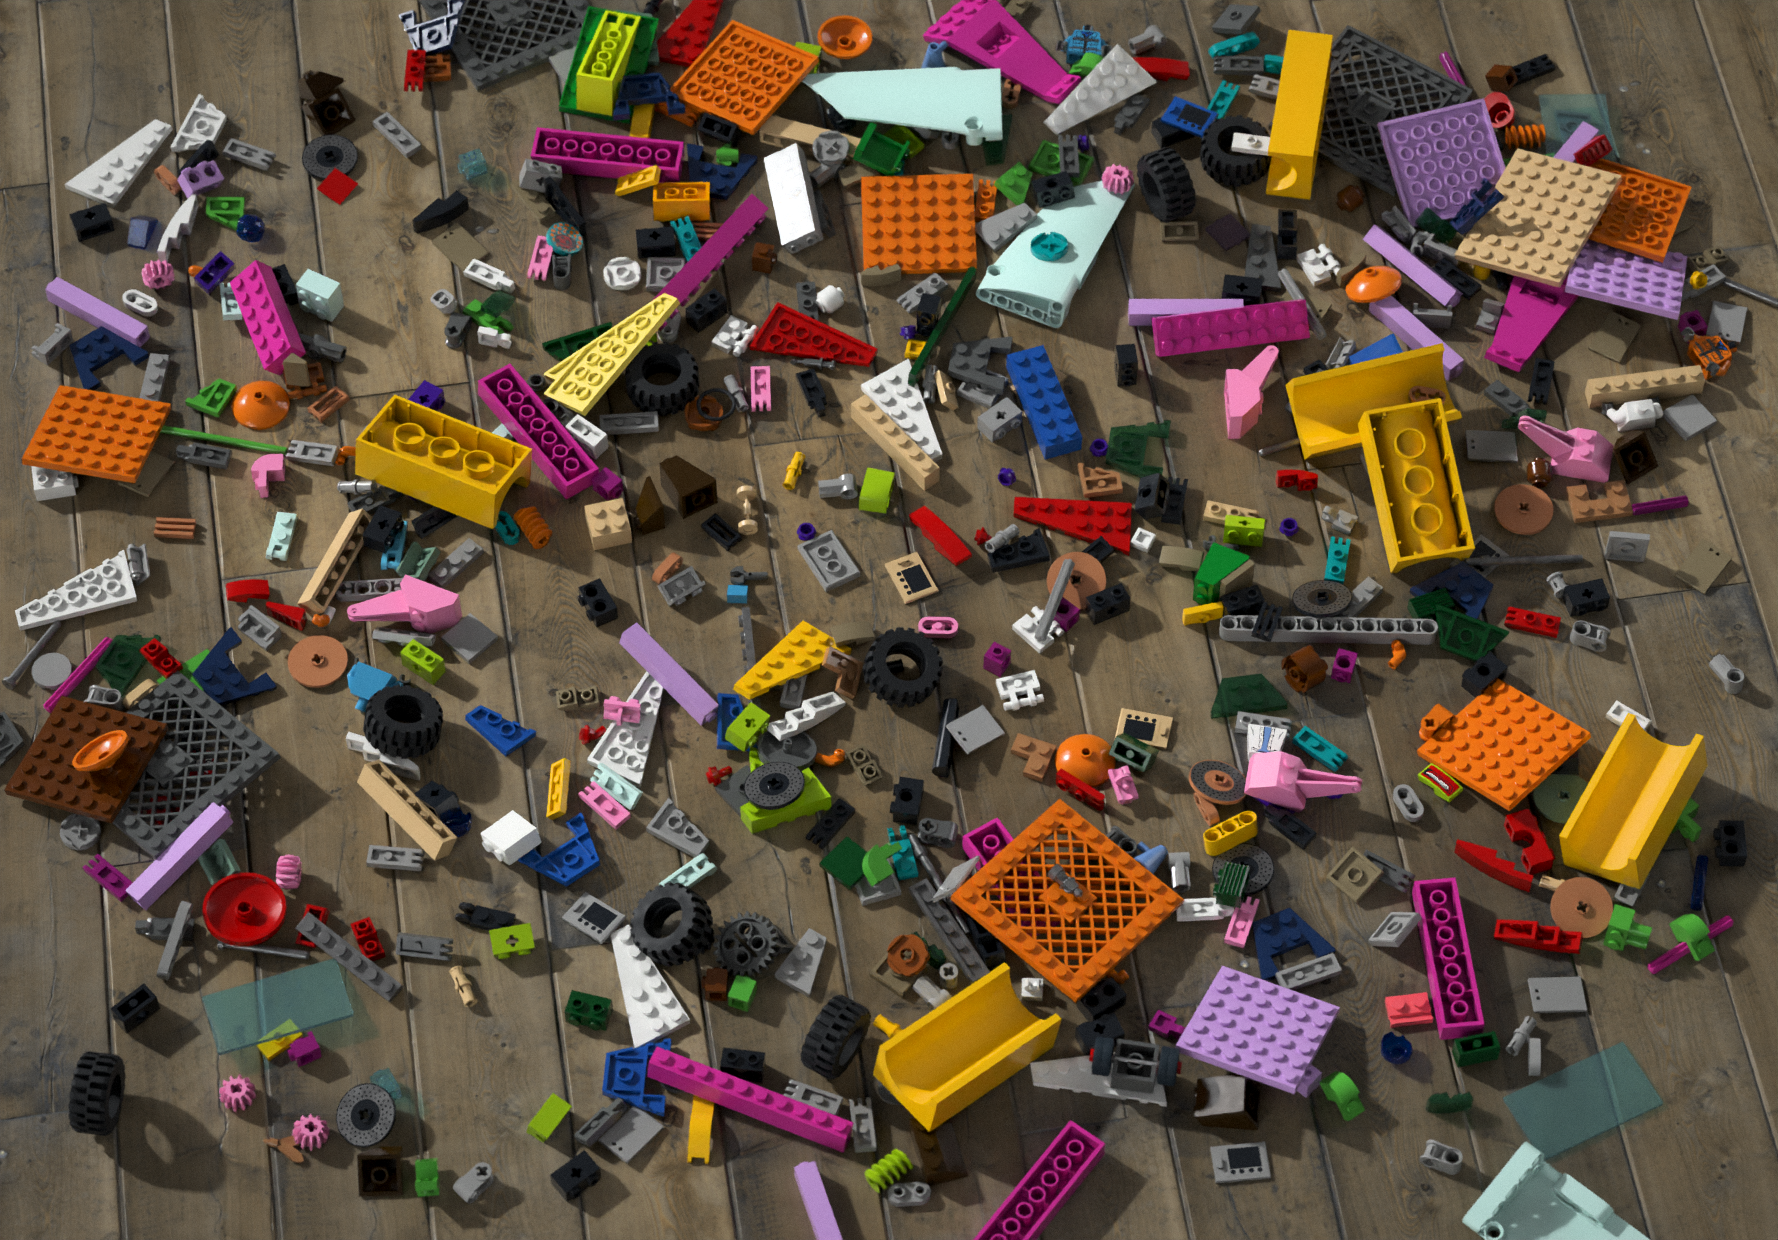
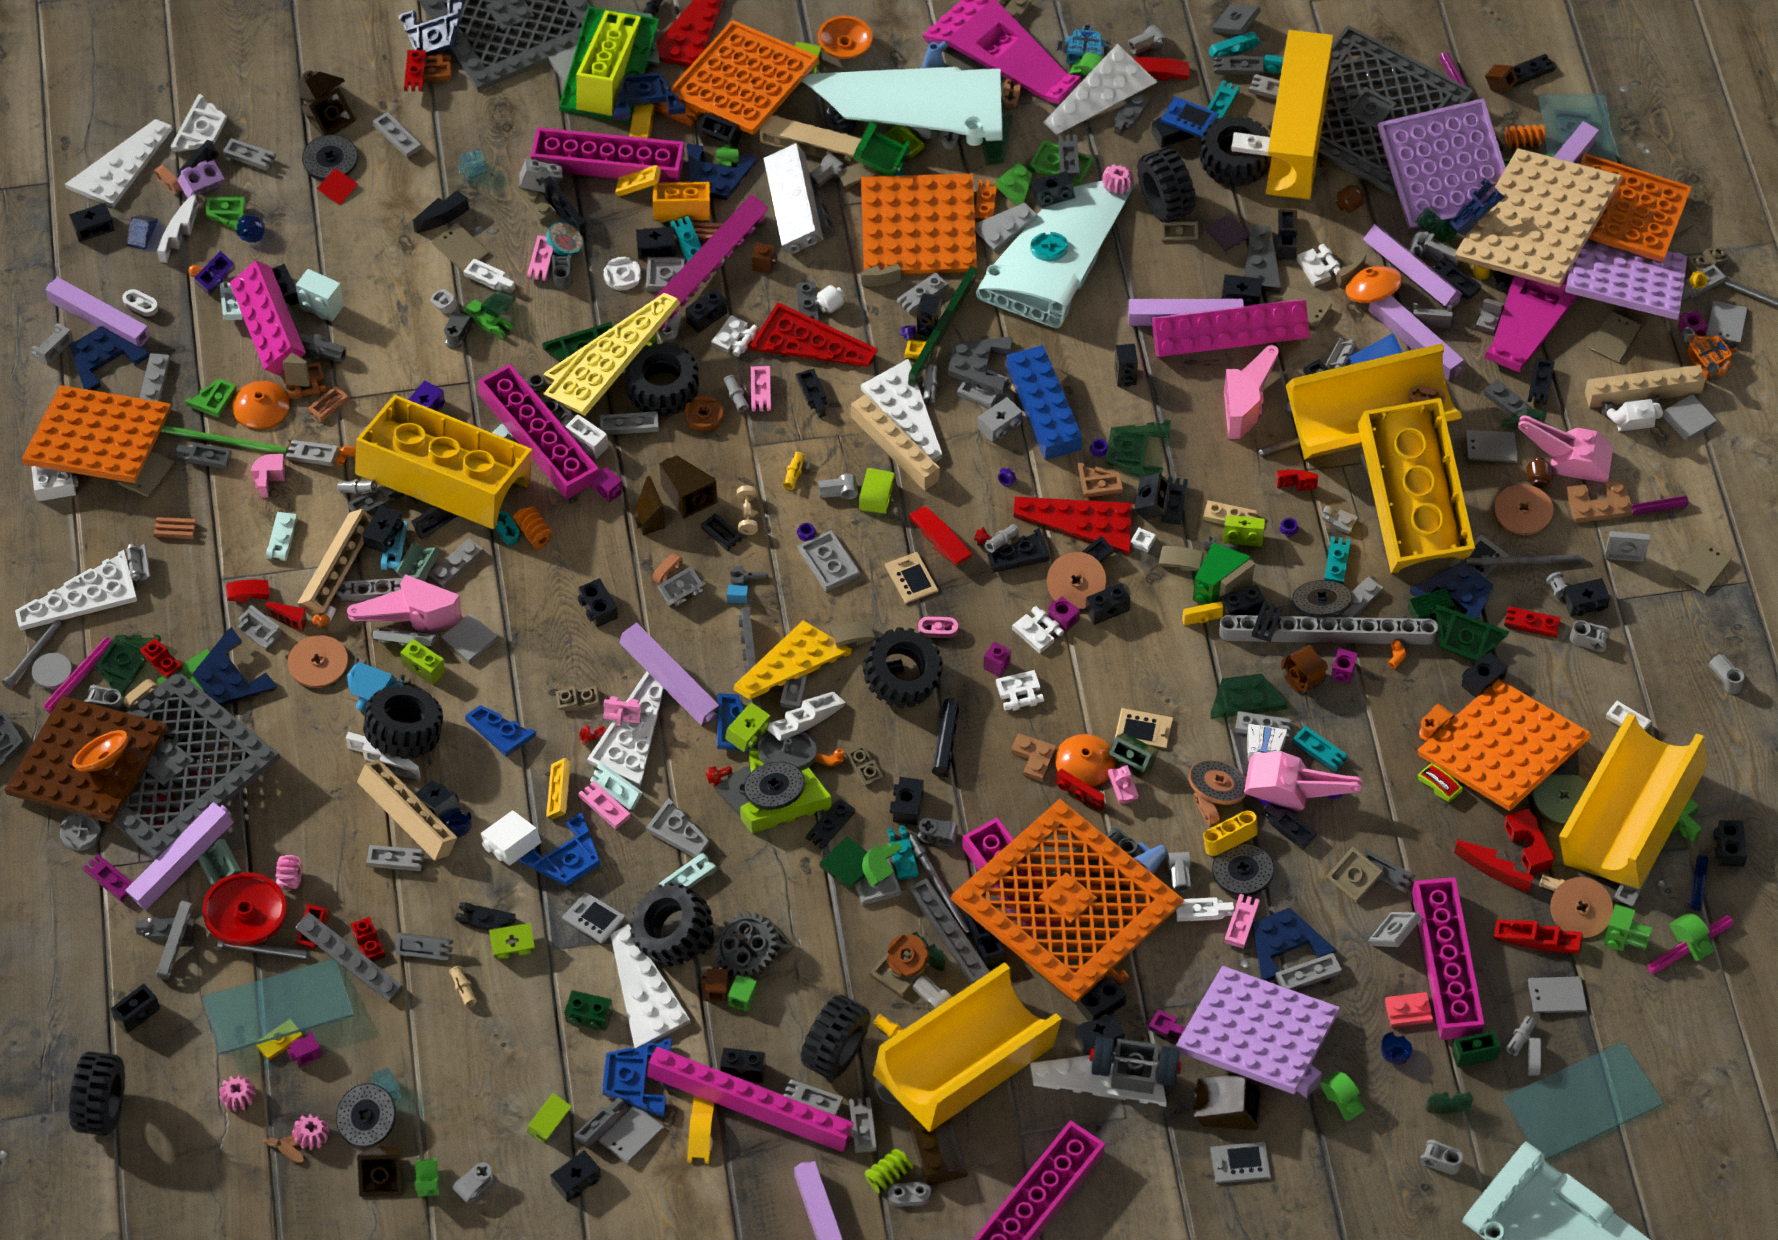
(158, 274): bright pink gear -> none
(490, 337): white plate -> none
(608, 524): tan brick -> none
(716, 418): black piece -> none
(802, 964): light grey wing -> none
(815, 363): dark grey piece -> none
(831, 148): light grey tile -> none
(847, 668): medium nougat plate -> none
(946, 390): tan plate -> none
(948, 978): light grey bush -> none
(955, 879): light grey container -> none
(975, 729): light grey container -> none
(1032, 989): white tile -> none
(1054, 600): light grey axle -> none
(1066, 883): flat silver piece -> none
(1083, 143): dark purple plate -> none
(1232, 884): dark green brick -> none
(1296, 294): light grey axle -> none
(1400, 224): light grey hinge -> none
(1409, 804): light grey plate -> none
(1500, 110): red piece -> none
(1602, 146): red slope -> none
(1634, 455): dark brown slope -> none

